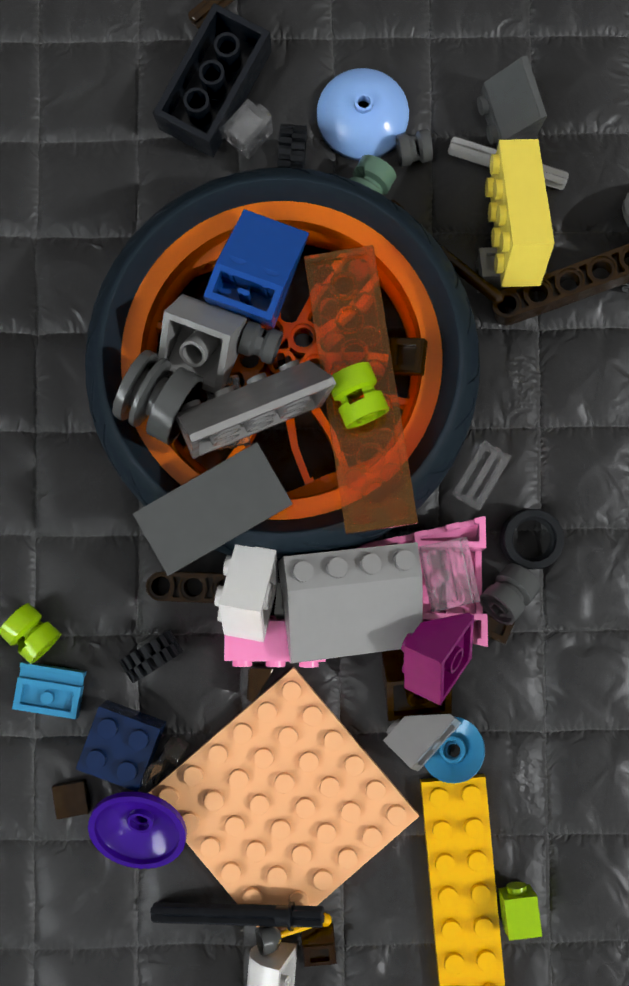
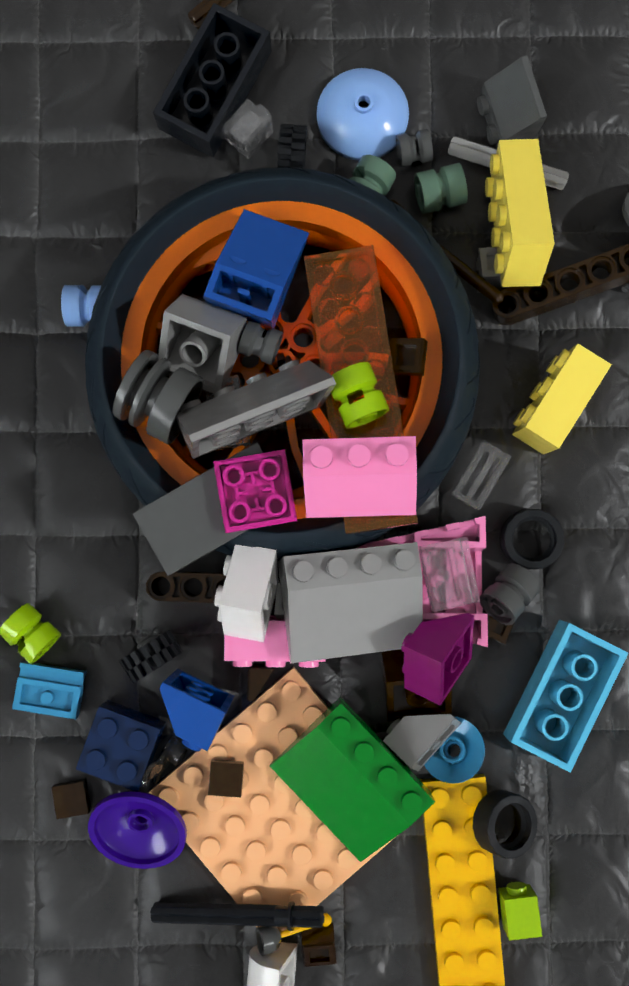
(78, 304): none -> light blue wheel
(194, 708): none -> blue slope
(226, 778): none -> dark brown tile
(255, 491): none -> dark pink tile
(352, 781): none -> green slope
(360, 477): none -> bright pink slope
(440, 188): none -> sand green wheel
(524, 827): none -> black tyre
(560, 398): none -> light yellow brick
(565, 695): none -> medium azure brick

